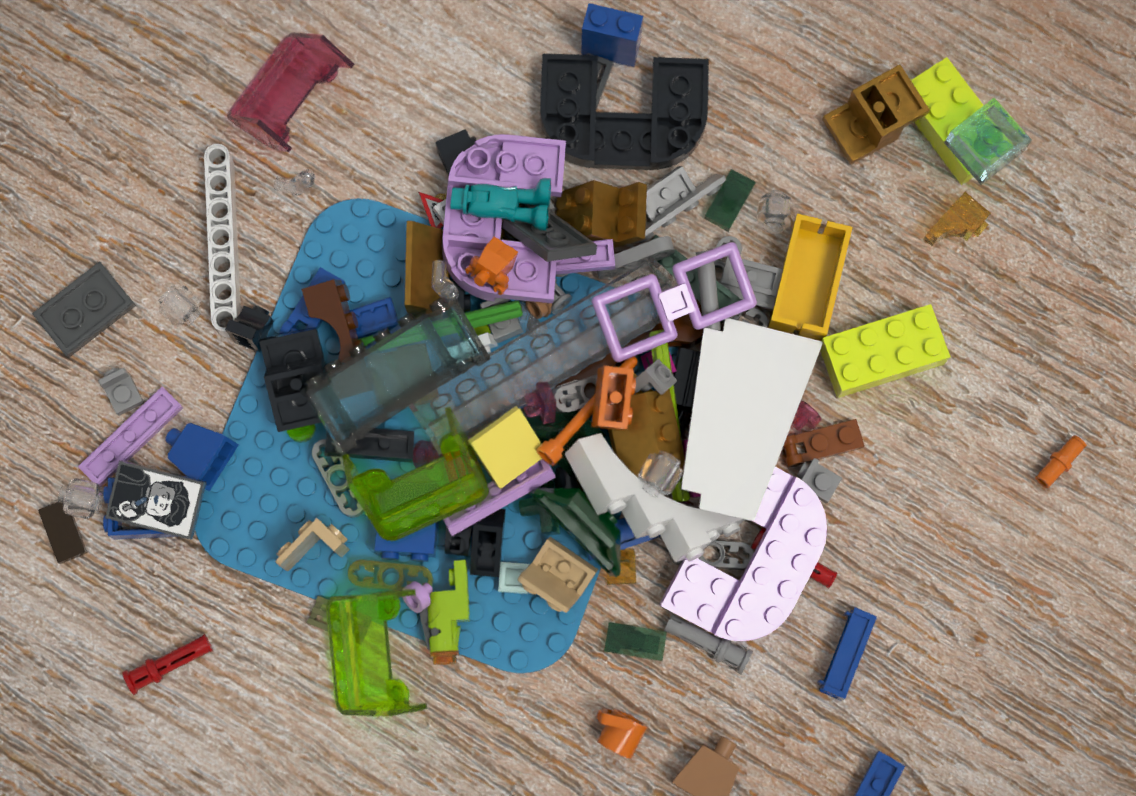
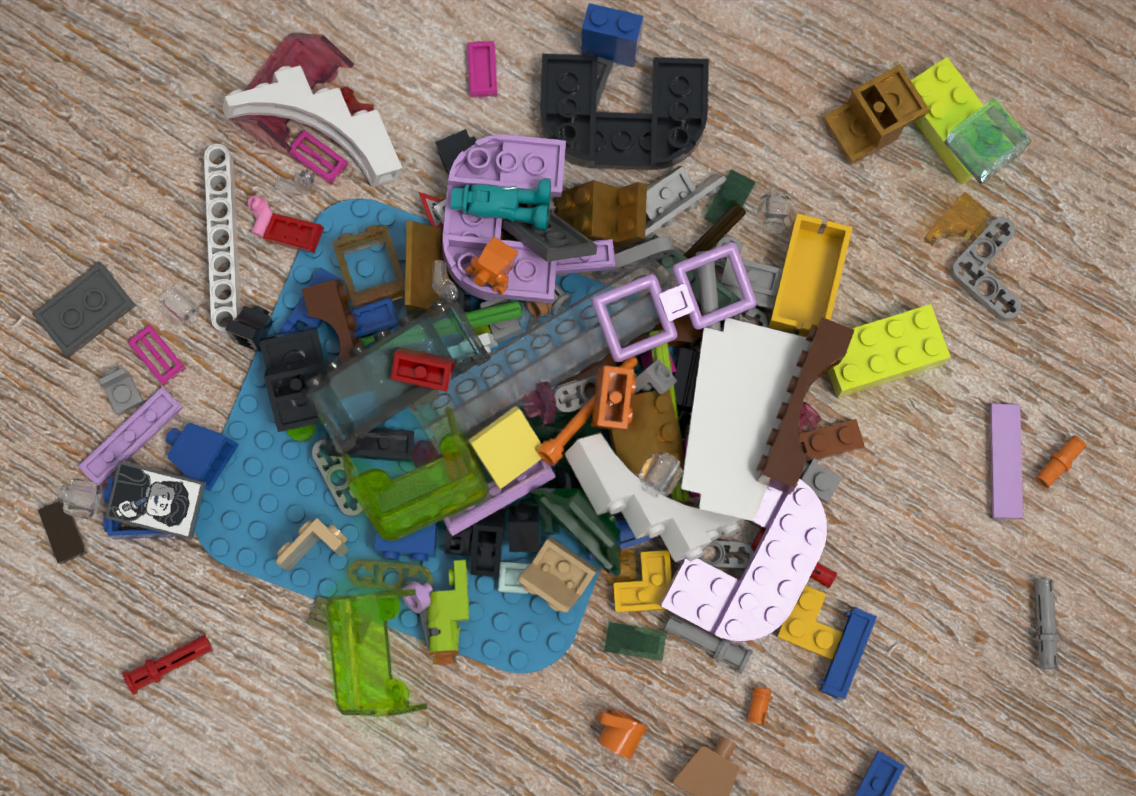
(171, 372): none -> dark pink tile
(262, 213): none -> bright pink arm
(293, 233): none -> red plate
(326, 111): none -> white arch
(335, 171): none -> dark pink tile
(349, 243): none -> clear orange window
(352, 103): none -> clear red arm
(422, 369): none -> red slope
(482, 69): none -> dark pink tile
(523, 529): none -> black brick
(648, 593): none -> yellow plate
(718, 230): none -> dark brown axle
(759, 705): none -> orange pin
(785, 458): none -> reddish brown arch
(803, 629): none -> yellow plate
(977, 265): none -> light grey beam
(1006, 461): none -> lavender tile
(1046, 627): none -> light grey pin

